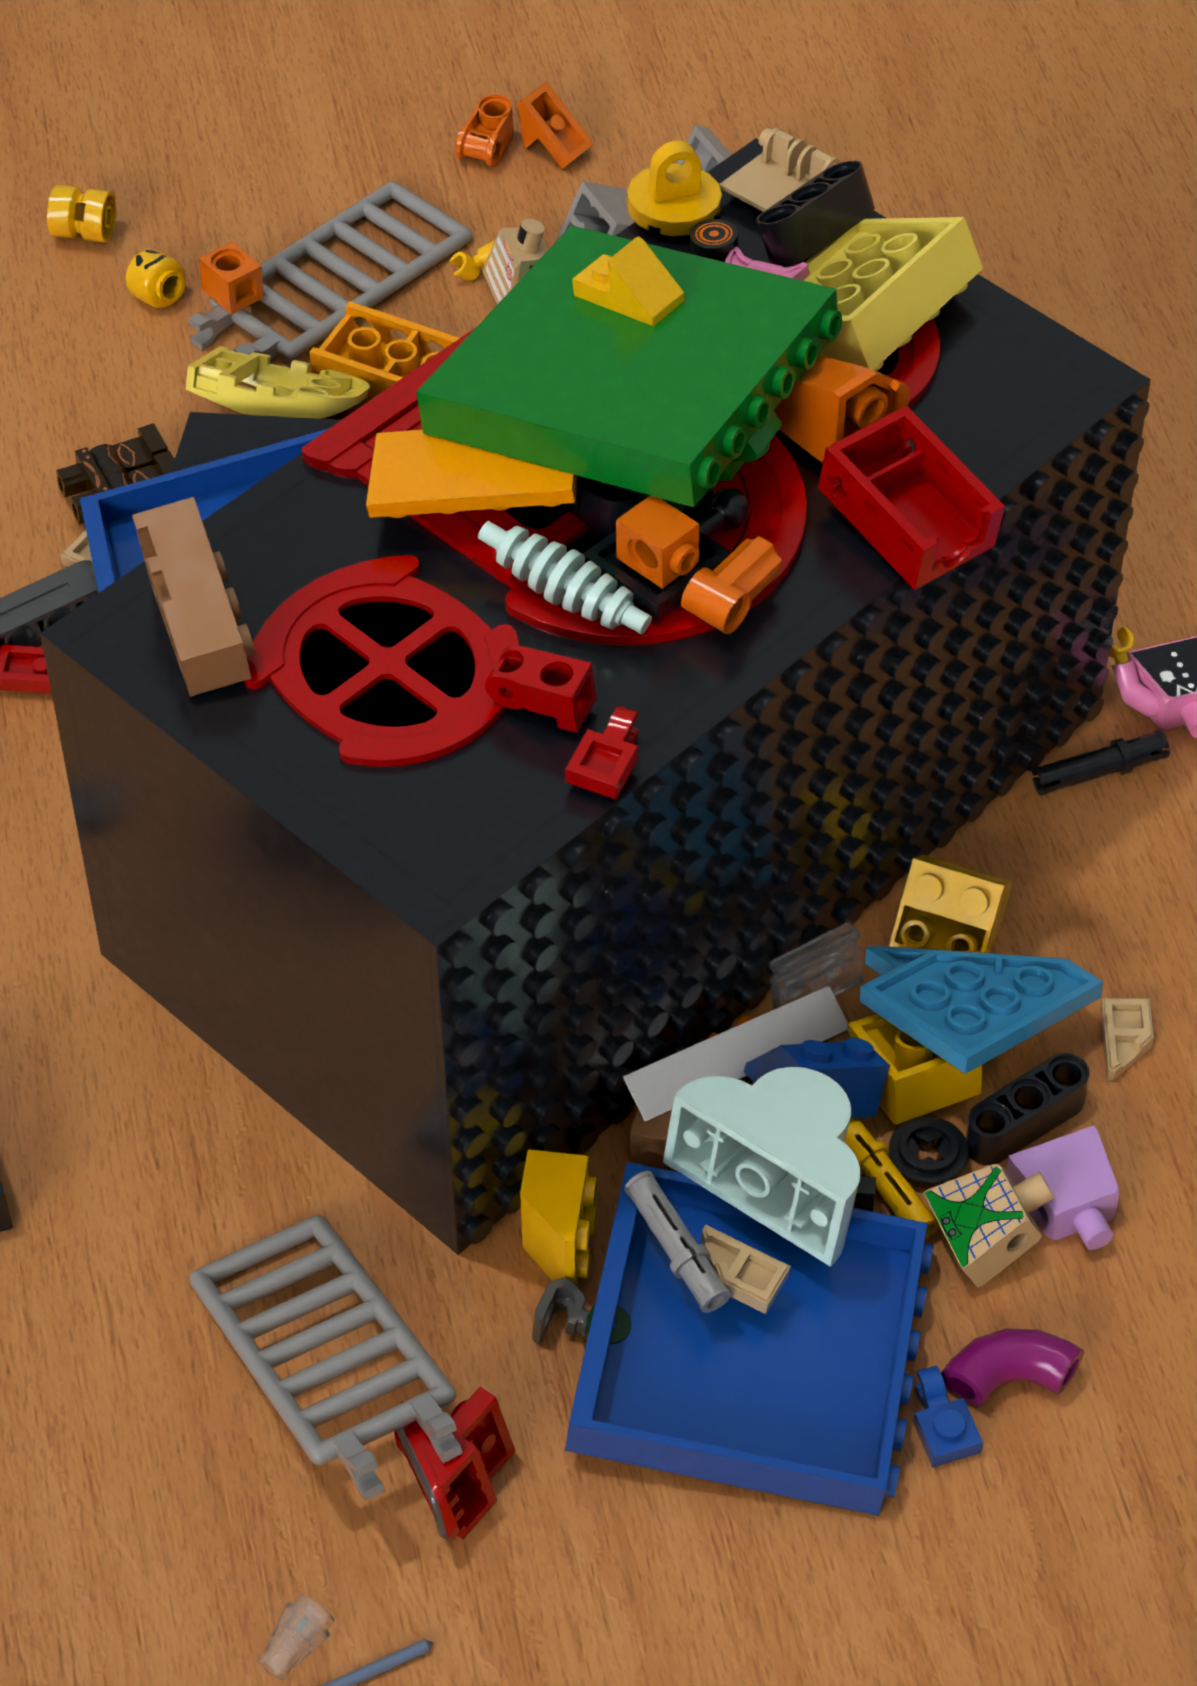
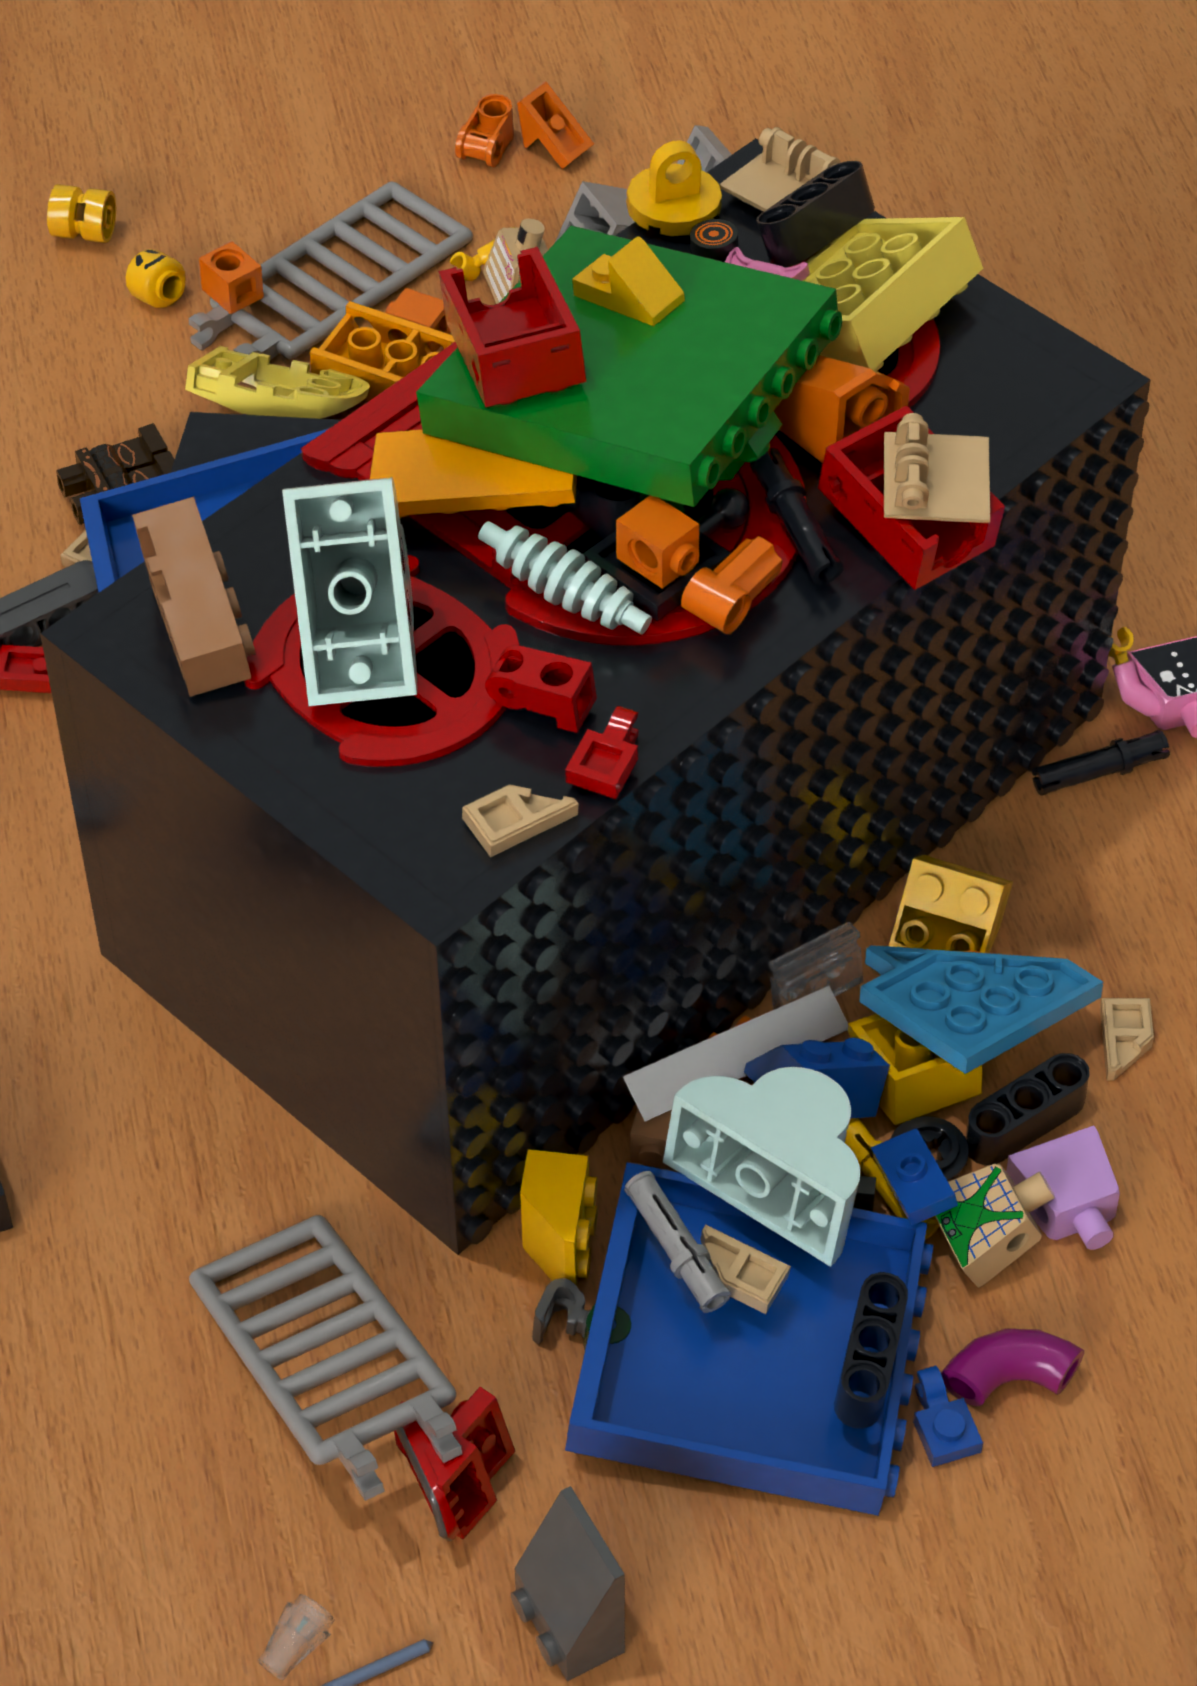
(352, 591): none -> light aqua brick
(421, 310): none -> orange brick
(514, 816): none -> tan tile
(521, 343): none -> red piece
(571, 1590): none -> dark grey slope
(787, 500): none -> black pin
(869, 1370): none -> black beam
(914, 1176): none -> blue plate
(935, 474): none -> tan hinge

